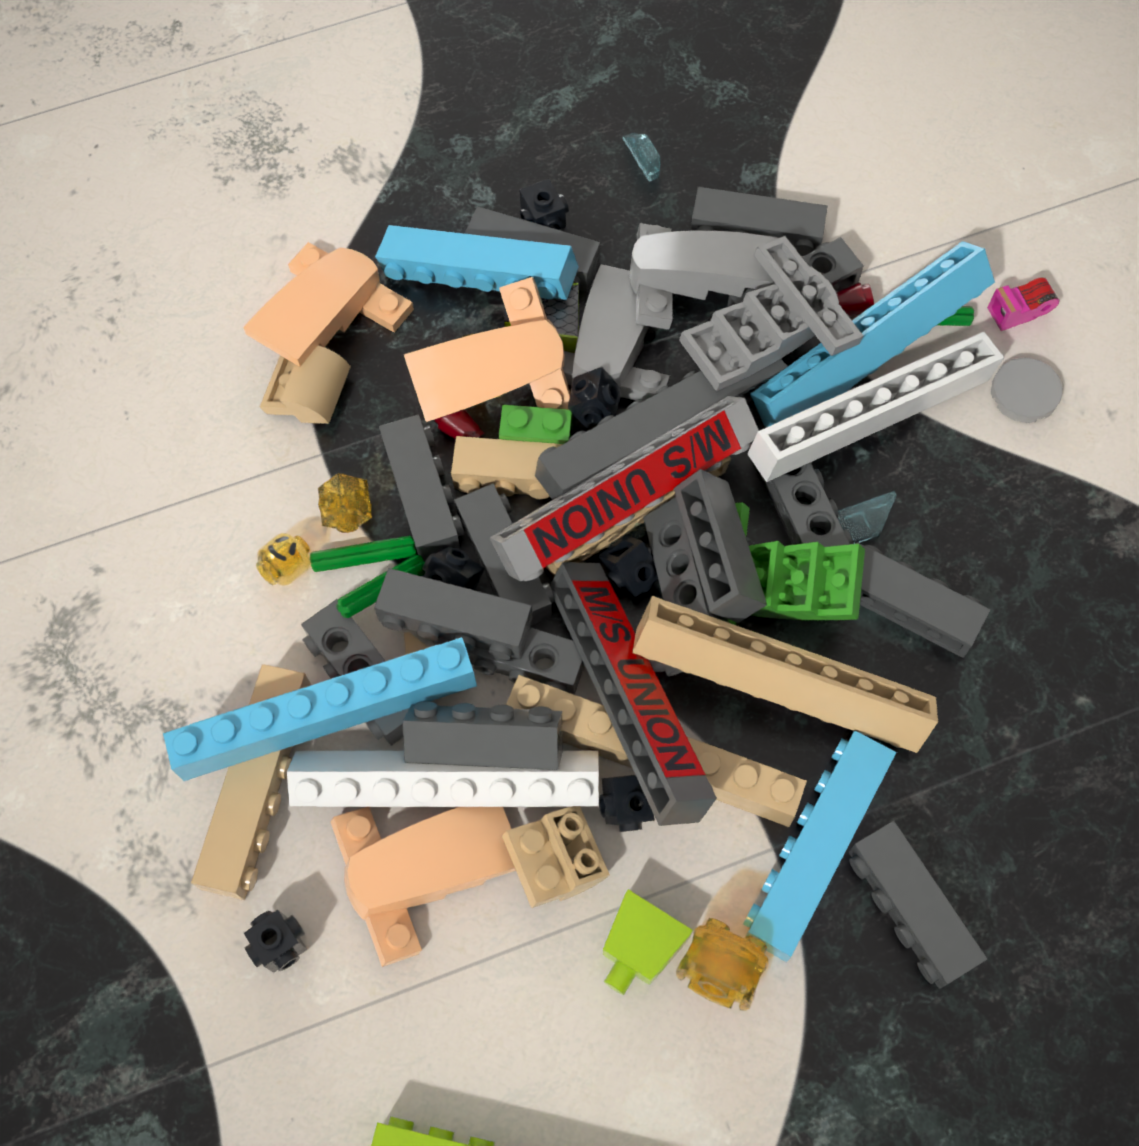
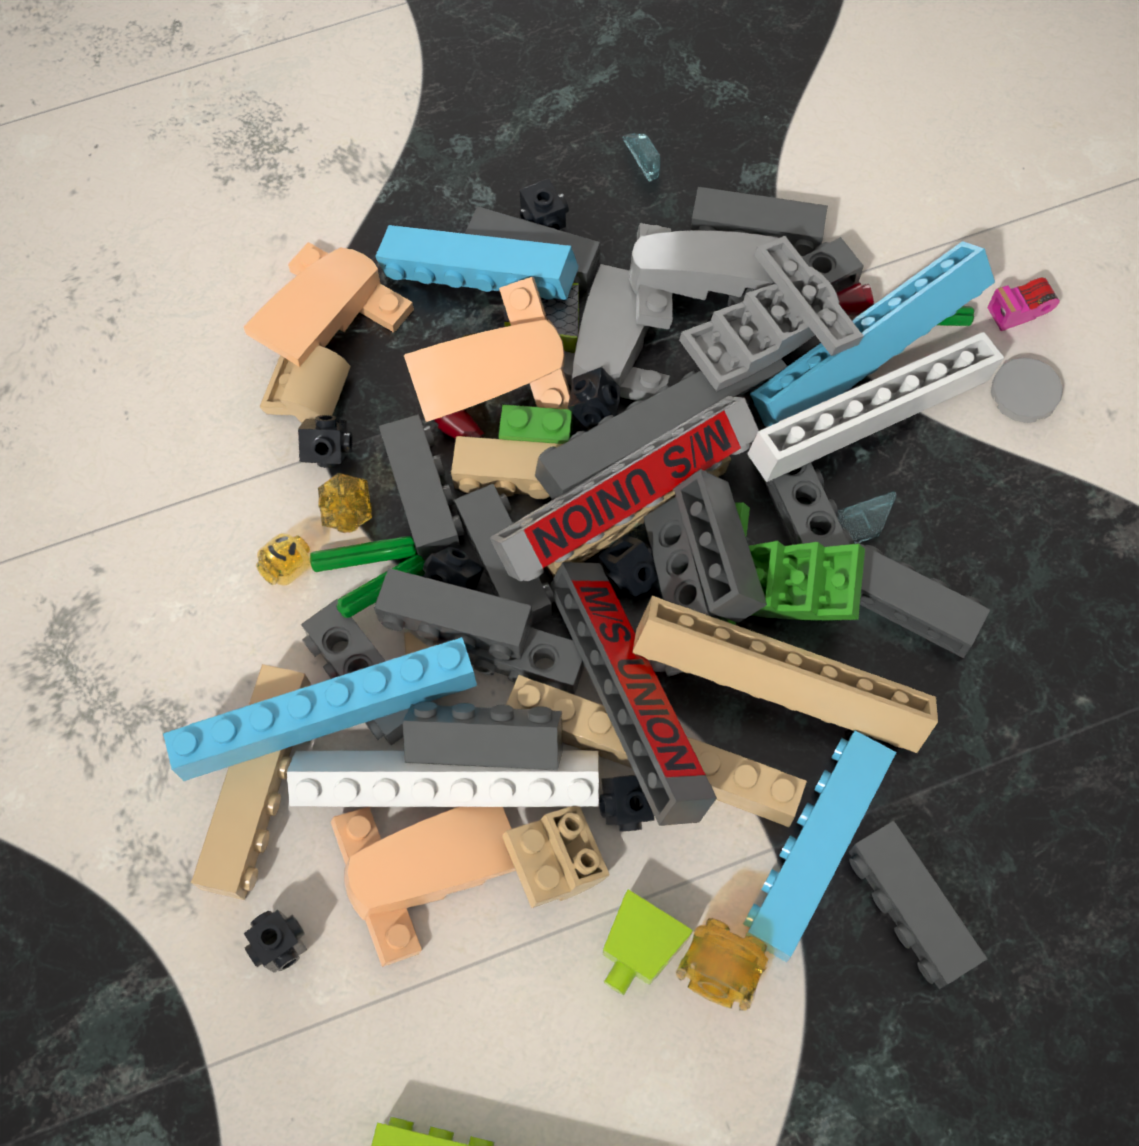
(324, 441): none -> black brick

